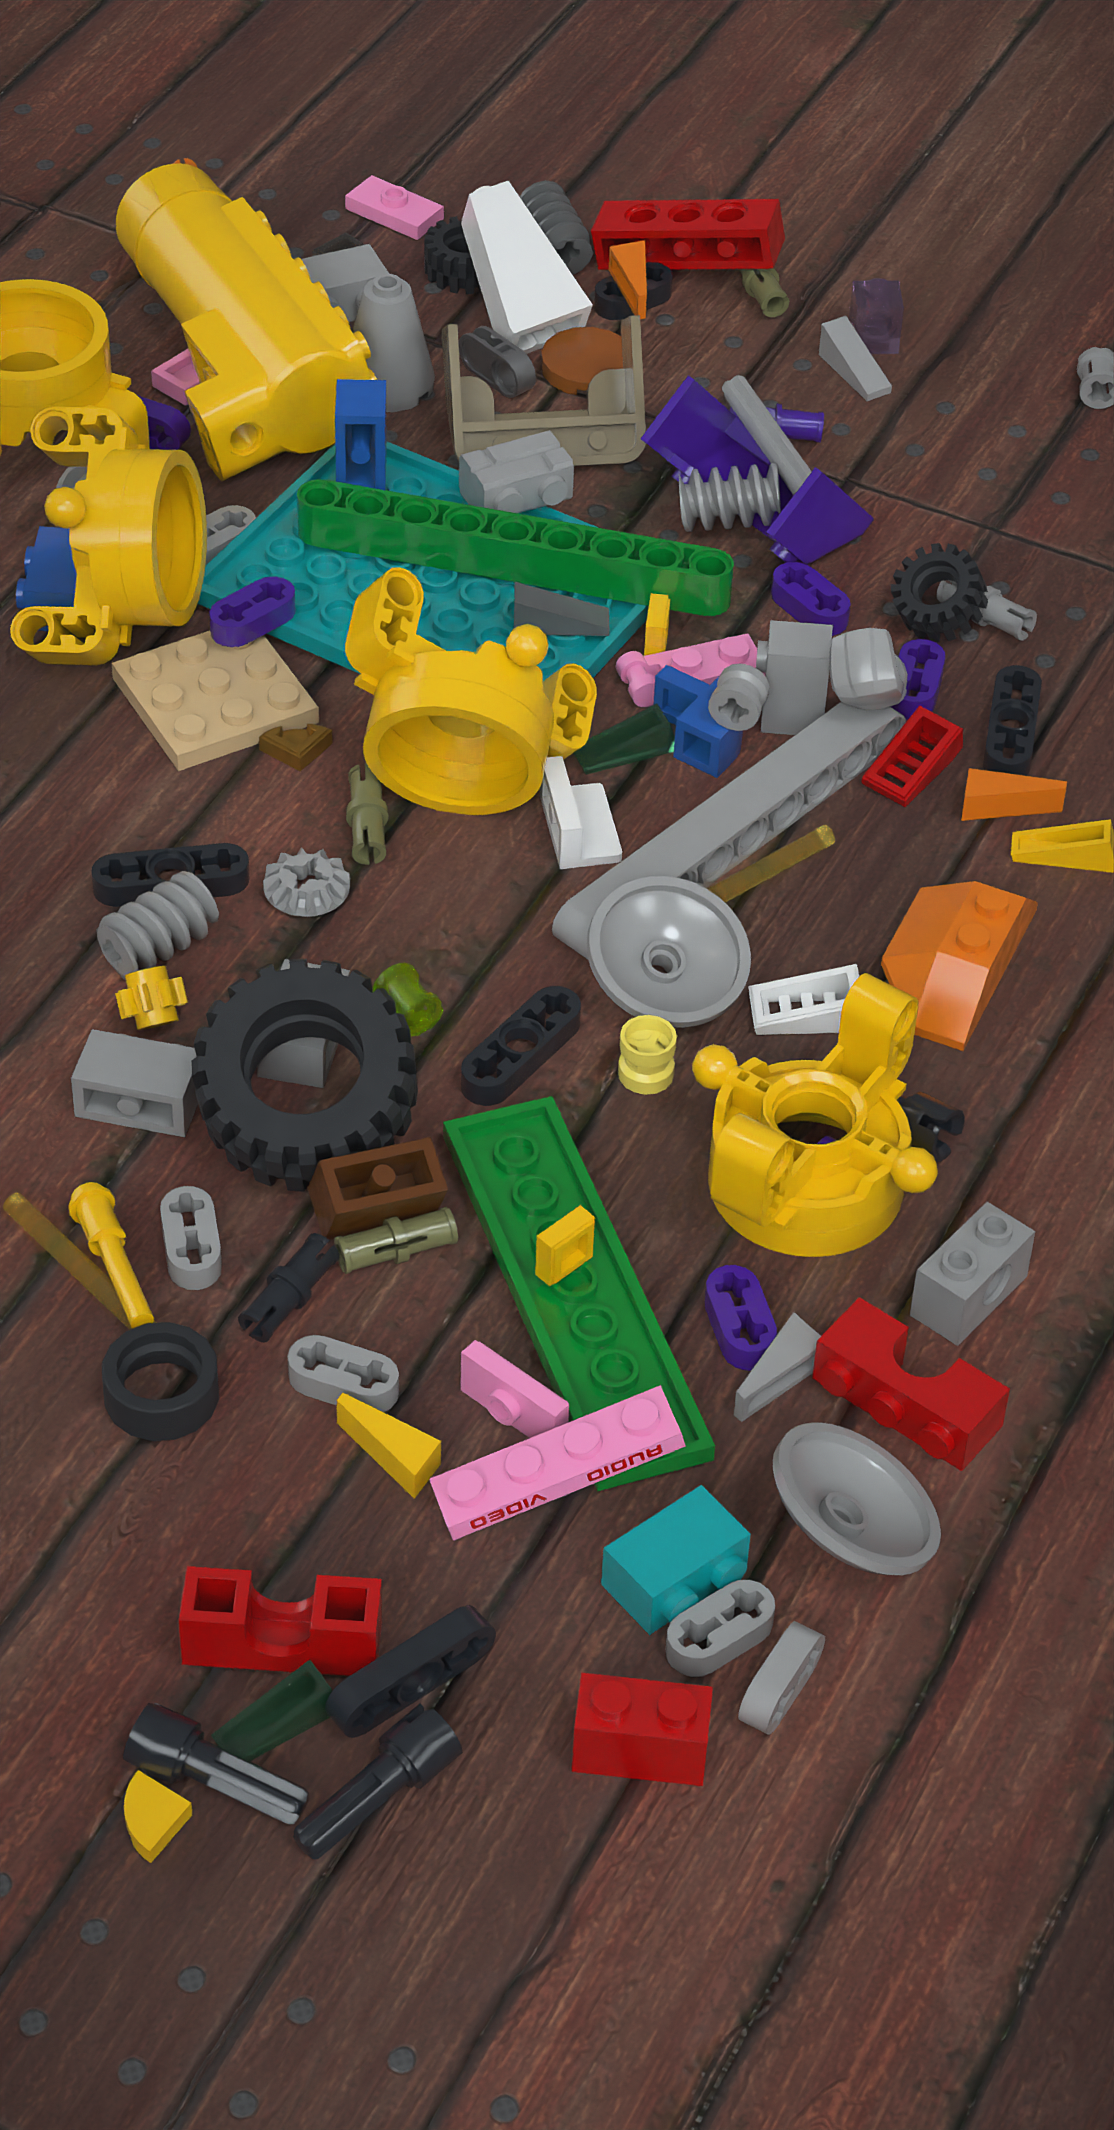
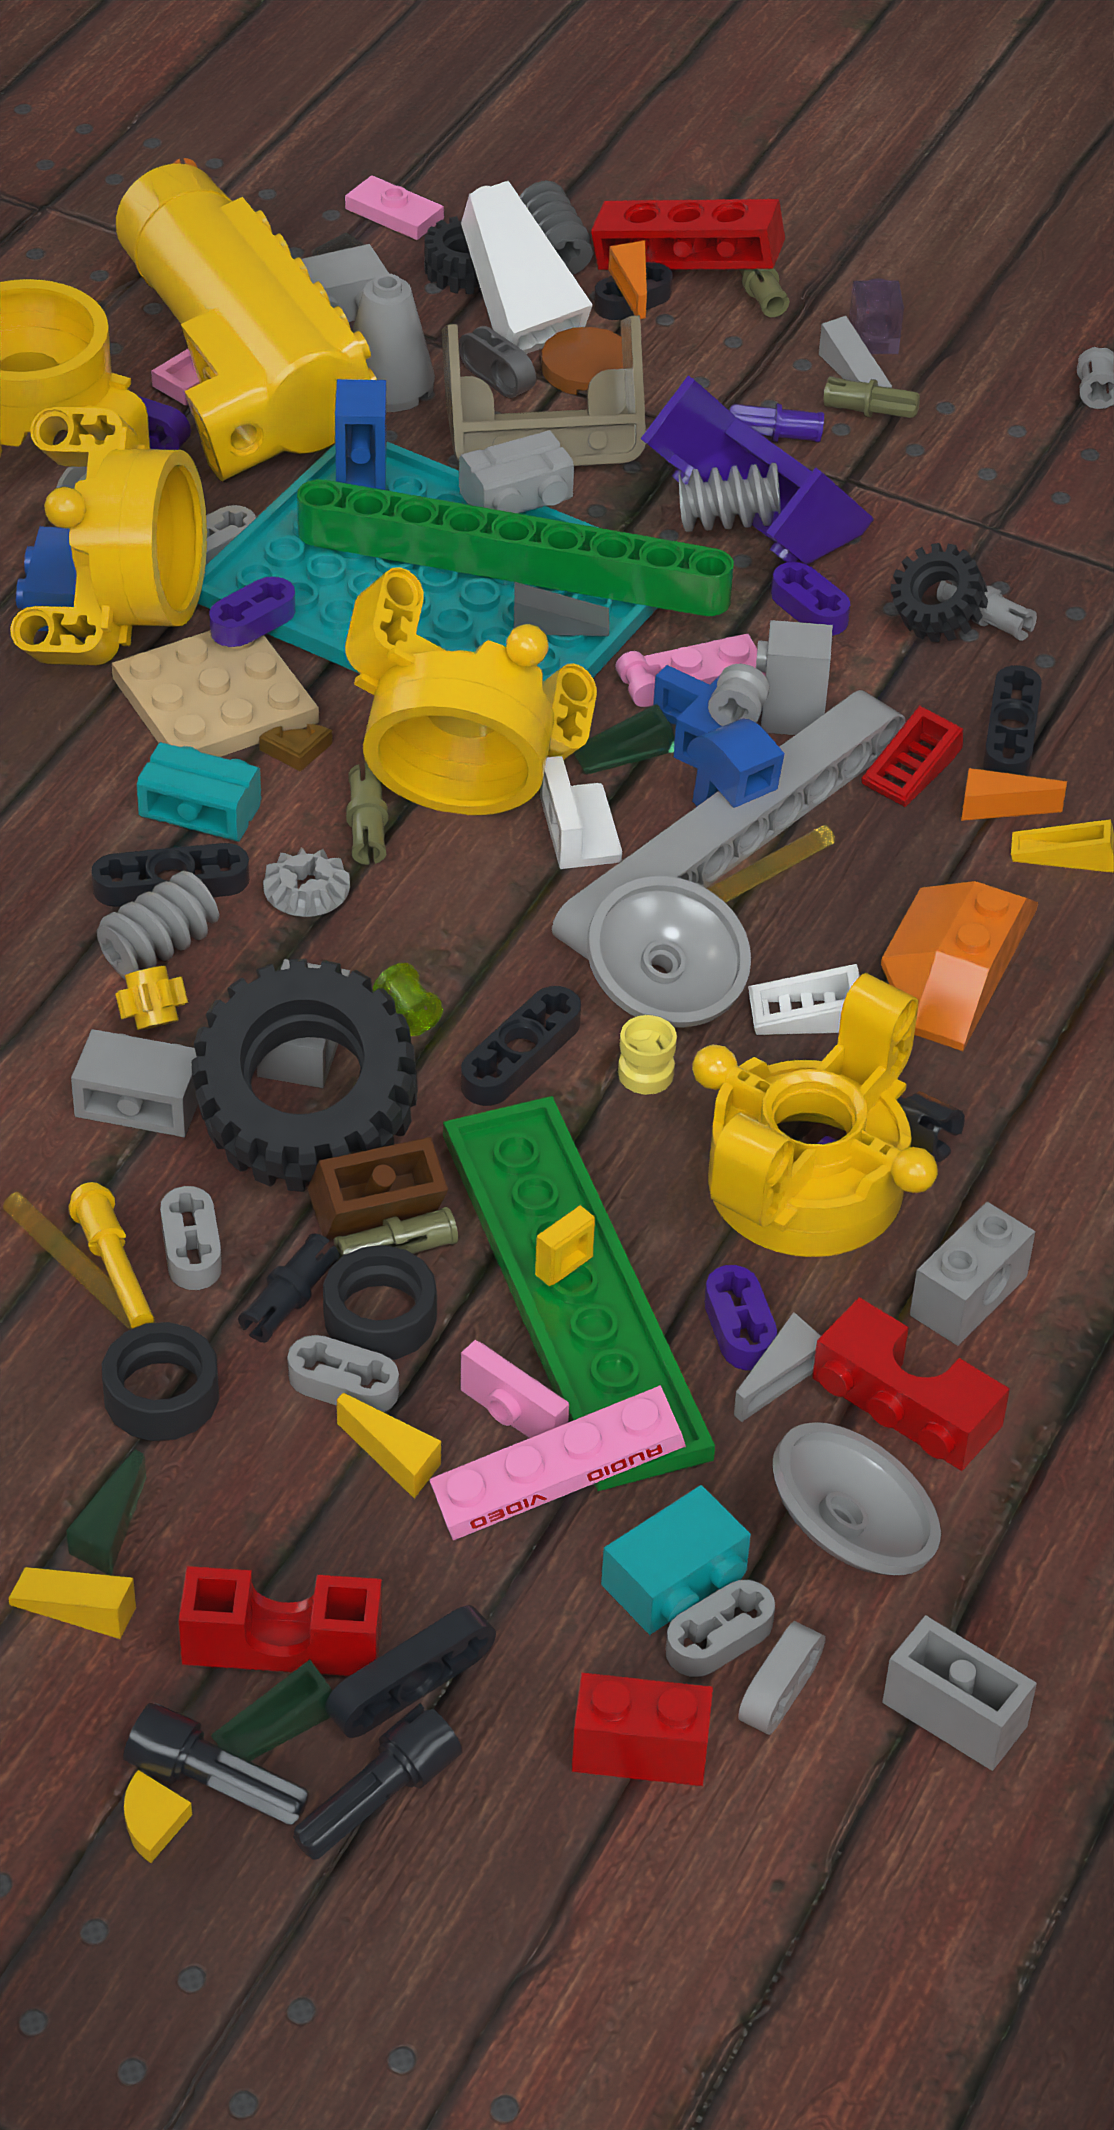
(77, 1598): none -> yellow piece
(103, 1524): none -> clear green piece
(199, 791): none -> teal brick
(381, 1267): none -> black tyre
(657, 624): yellow tile -> none
(737, 762): none -> blue brick
(766, 432): light grey axle -> none
(867, 669): light grey piece -> none
(870, 398): none -> olive axle
(926, 680): dark purple beam -> none
(959, 1692): none -> light grey brick

